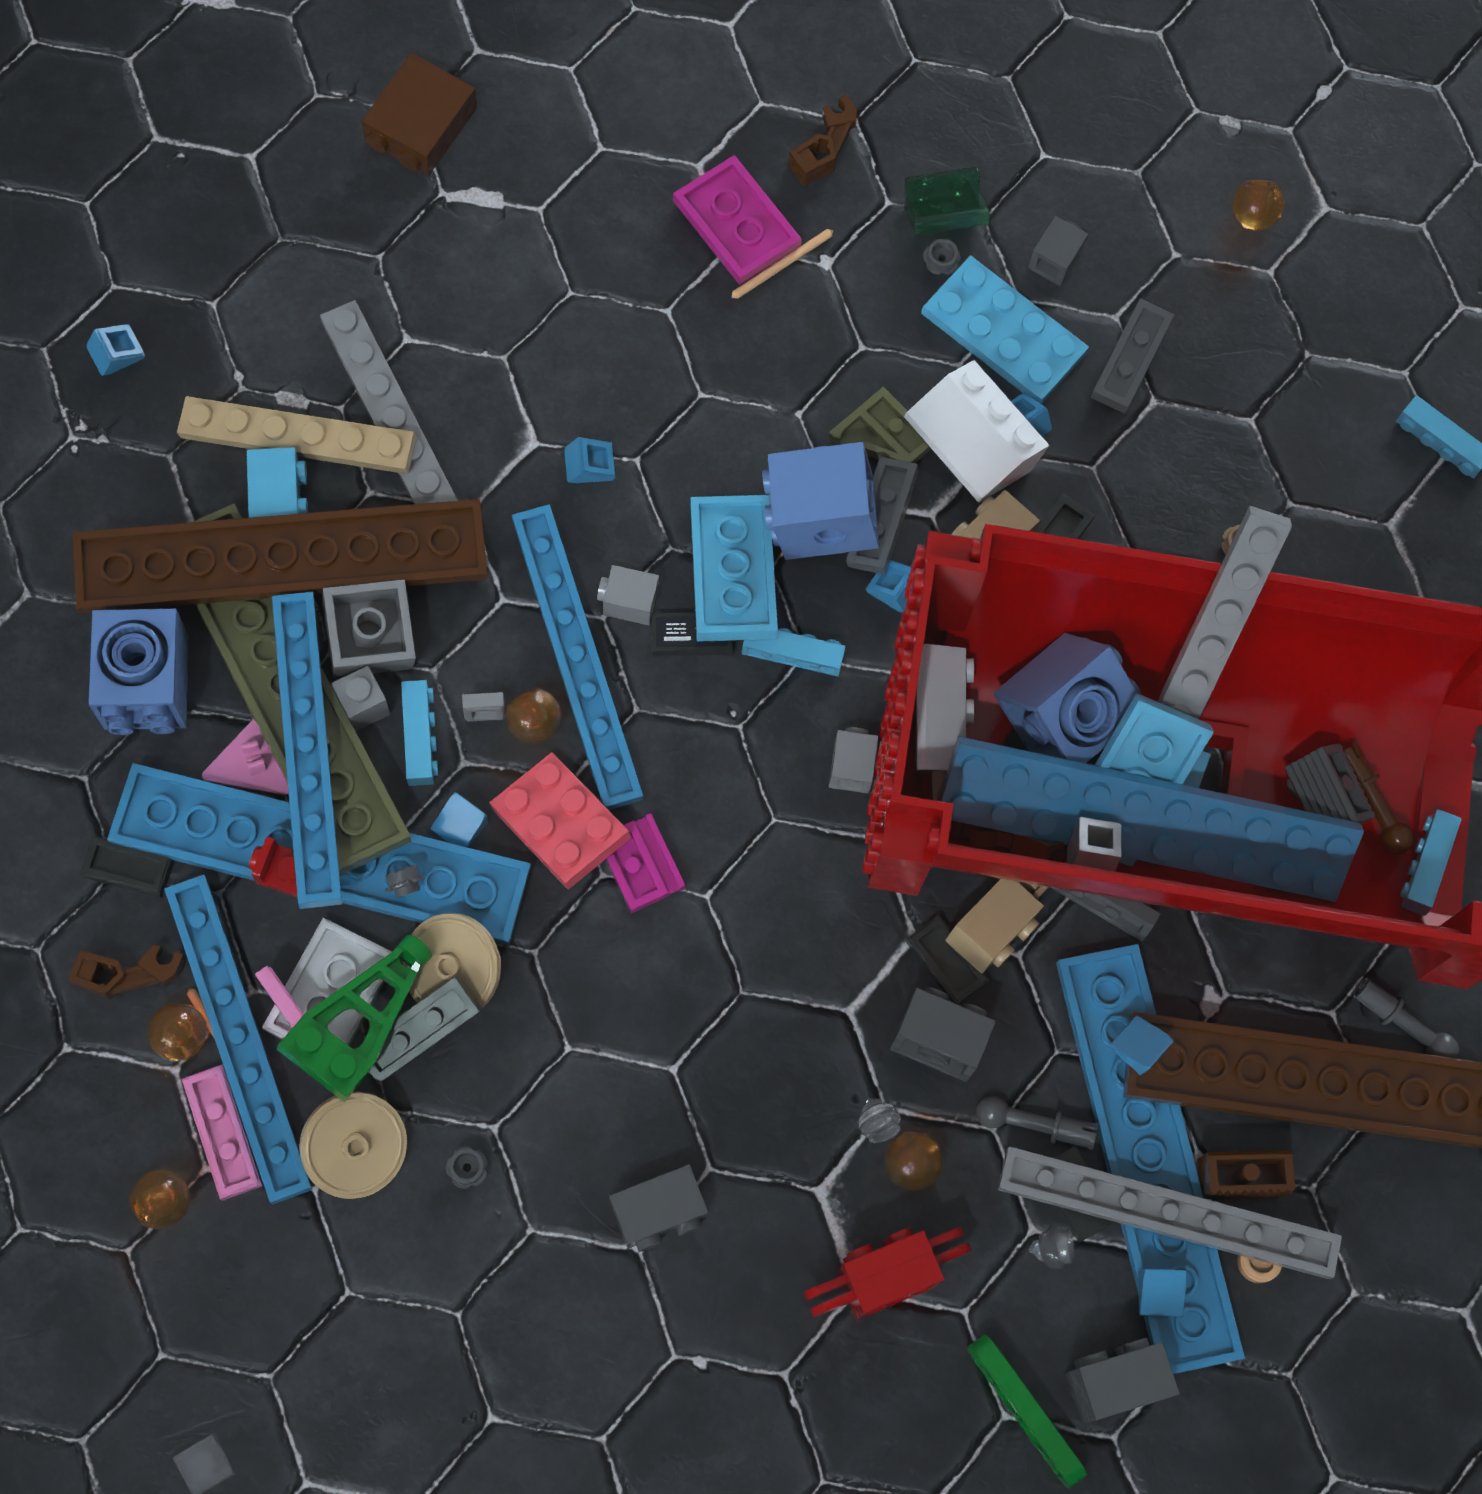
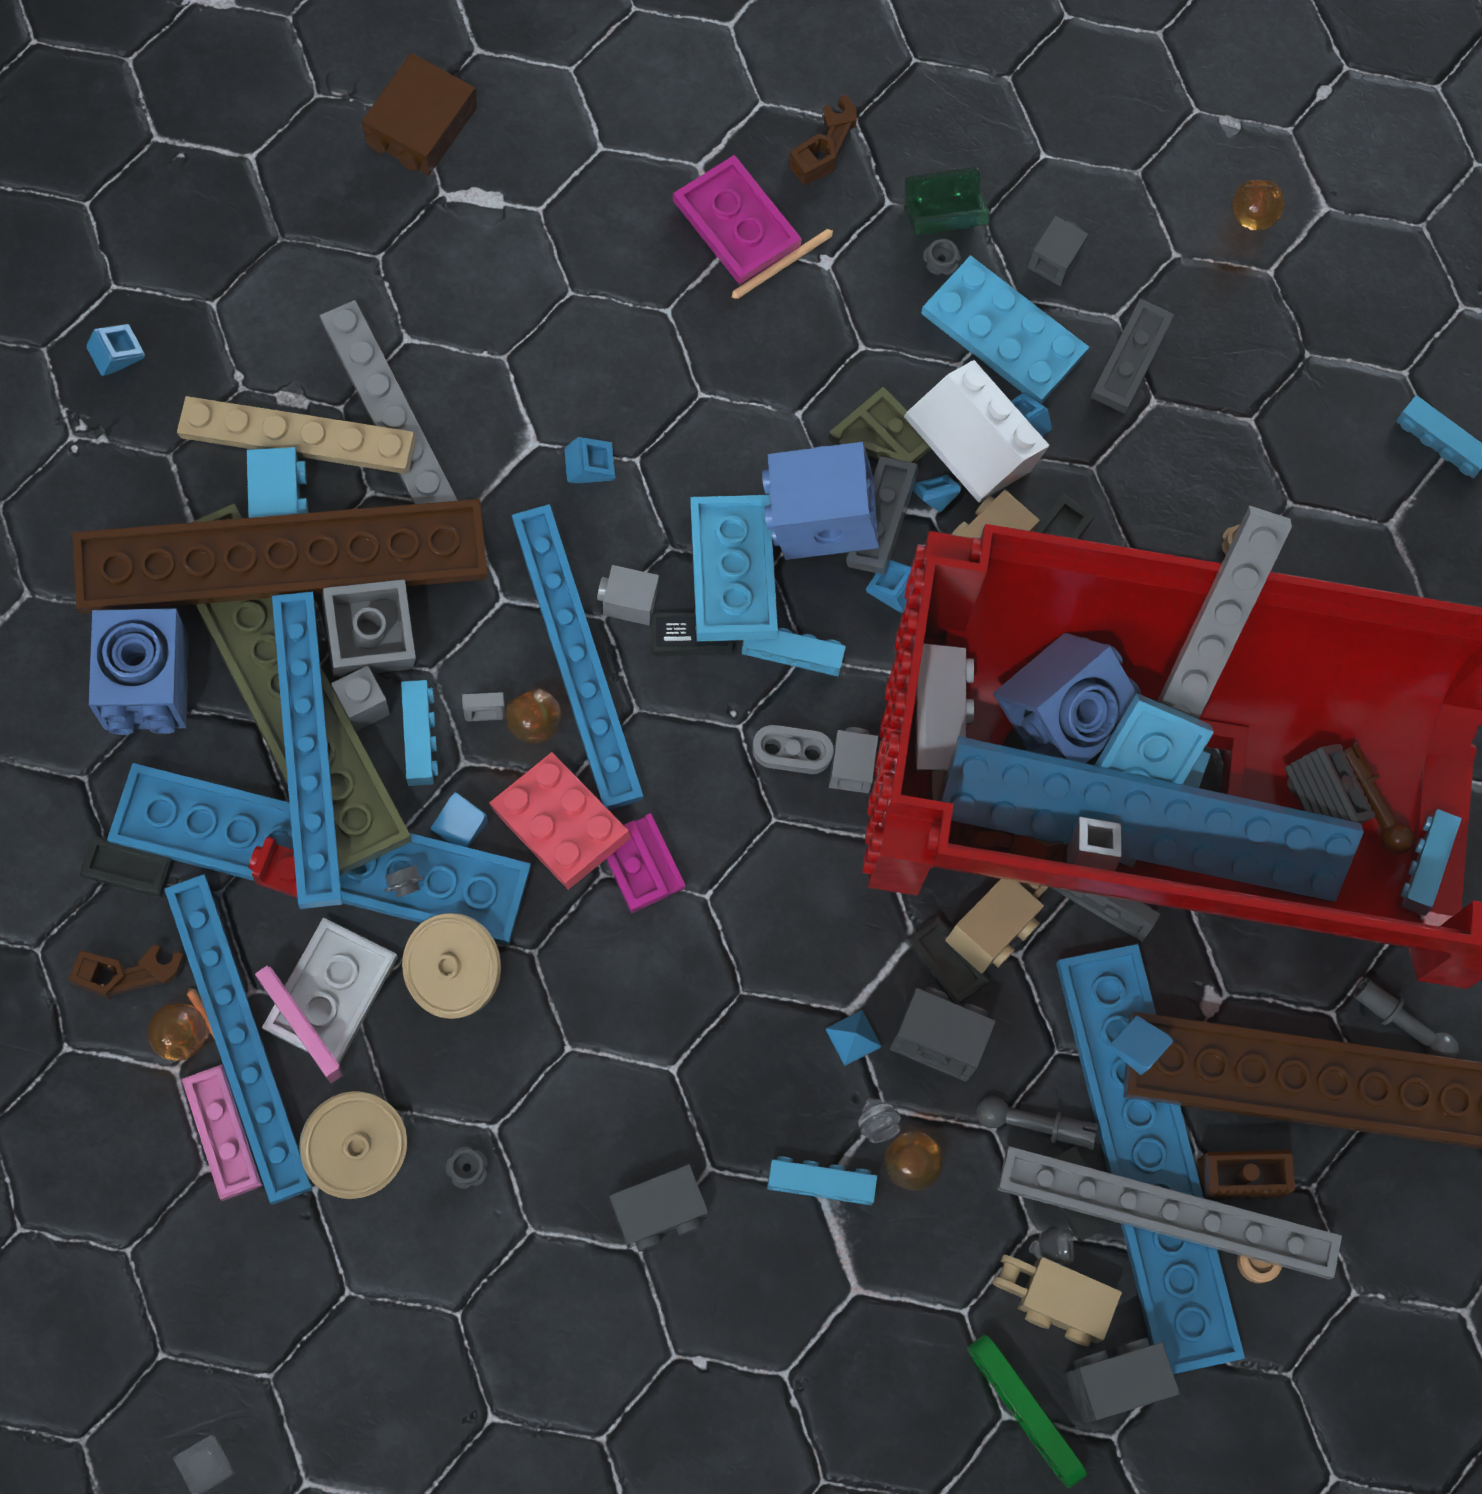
(160, 1199): clear orange piece -> none
(247, 765): bright pink piece -> none
(324, 1054): green plate -> none
(425, 1026): pearl dark grey plate -> none
(792, 746): none -> light grey plate
(822, 1182): none -> medium azure piece
(853, 1038): none -> dark azure slope
(888, 1274): red brick -> none
(937, 491): none -> dark azure slope
(1061, 1298): none -> tan brick
(1161, 1292): dark azure slope -> none

